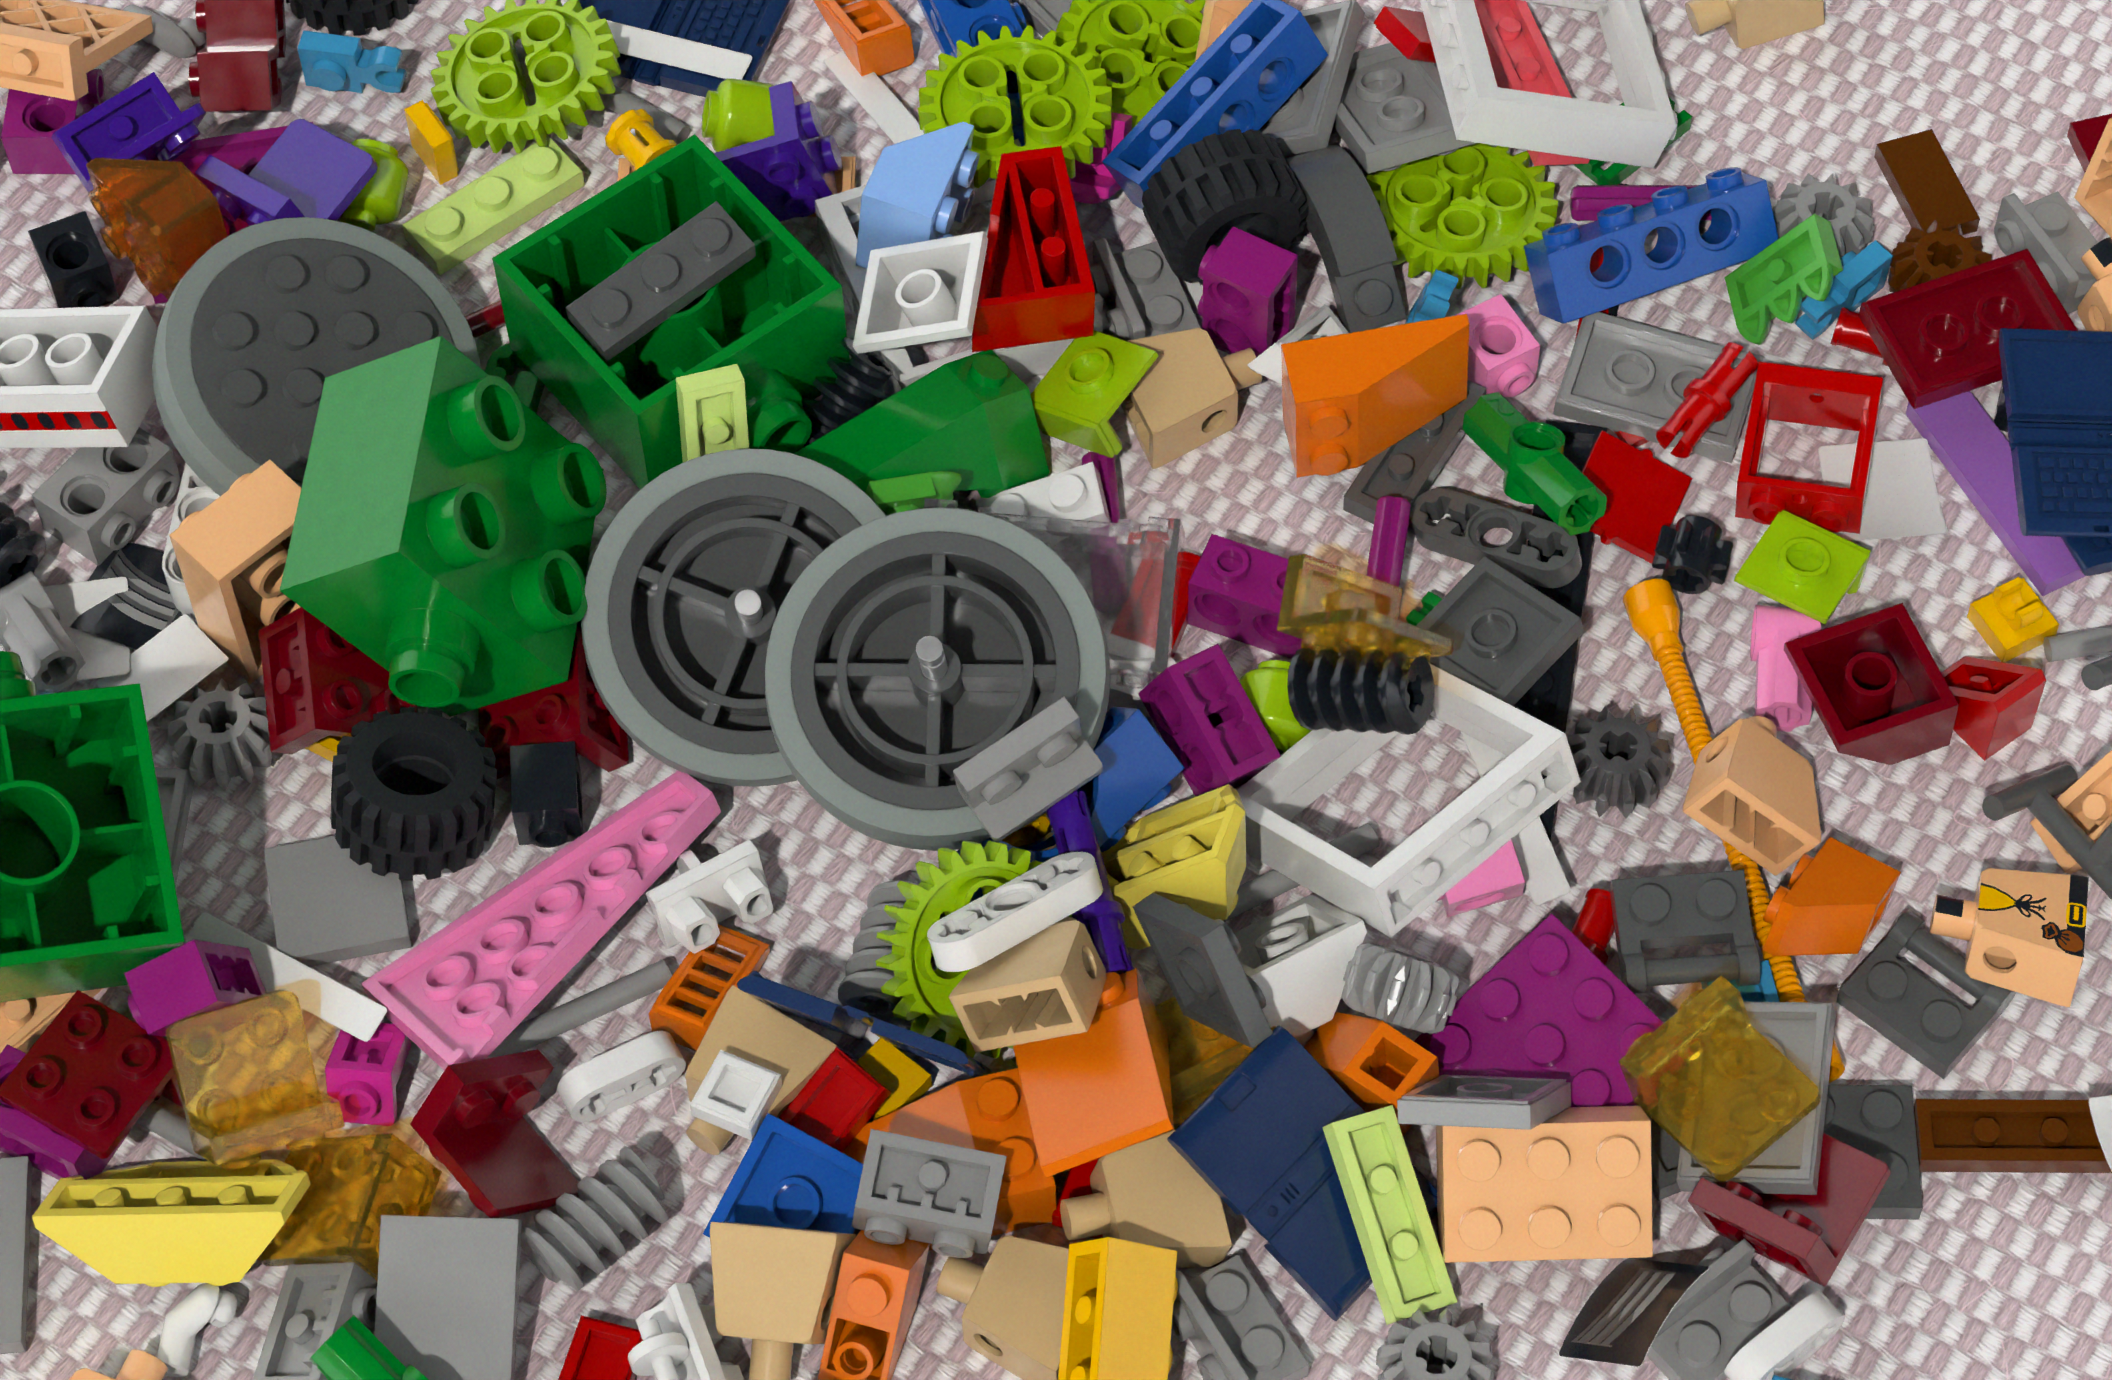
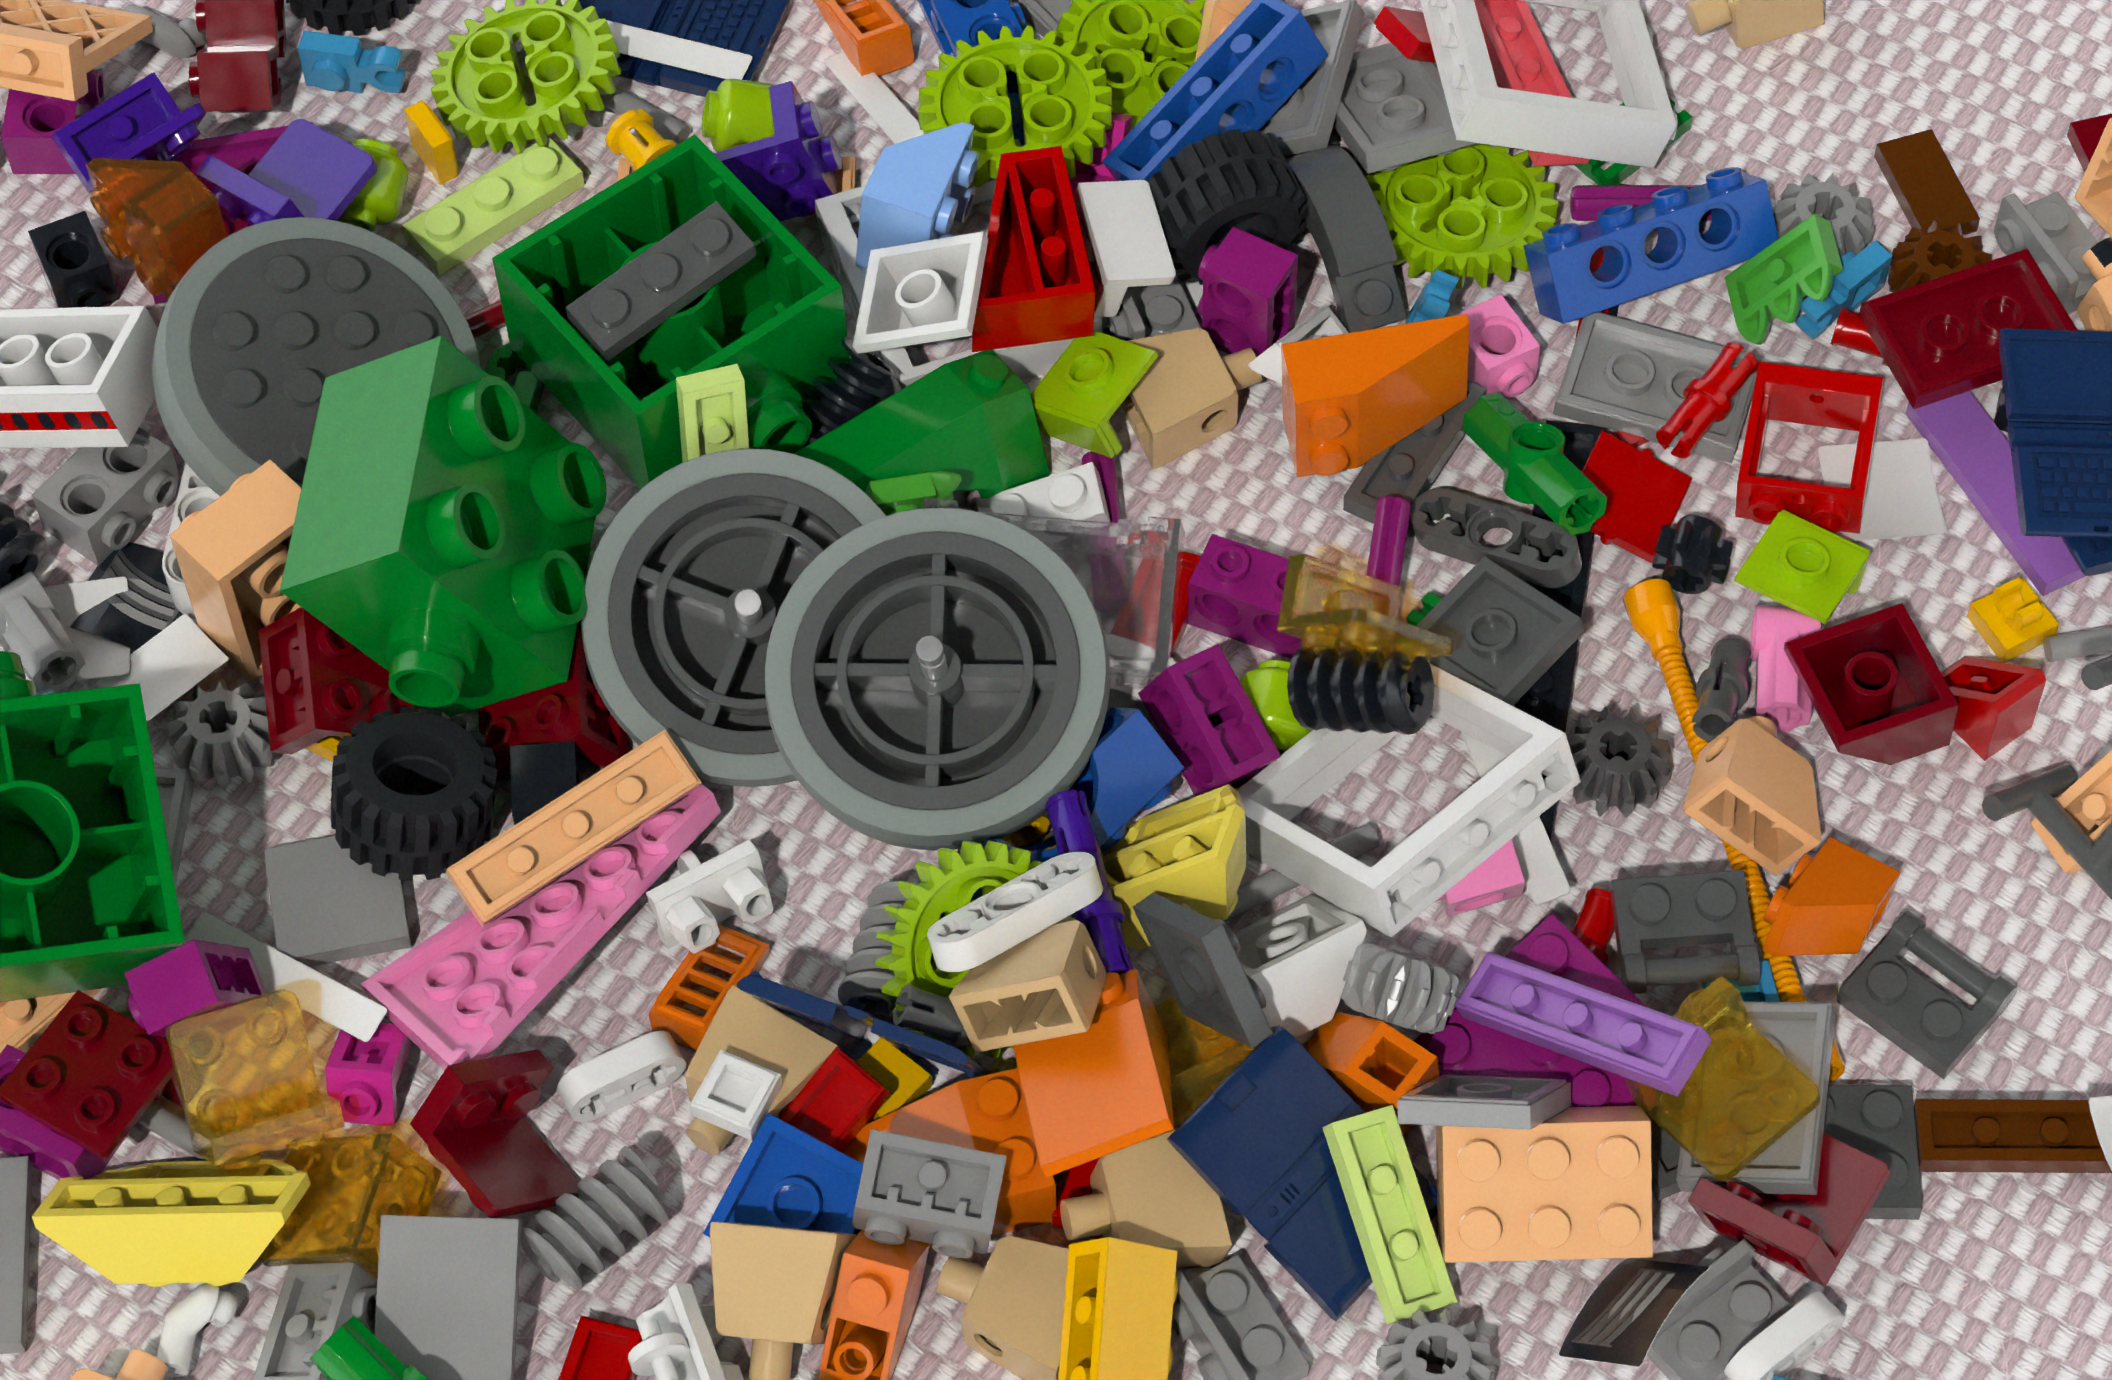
(573, 827): none -> light nougat tile
(585, 1008): light grey bar -> none
(930, 1015): none -> dark grey pin
(1028, 770): light grey bracket -> none
(1121, 240): none -> white panel
(1583, 1023): none -> medium lavender tile
(1721, 688): none -> dark grey pin
(2020, 931): light nougat torso -> none

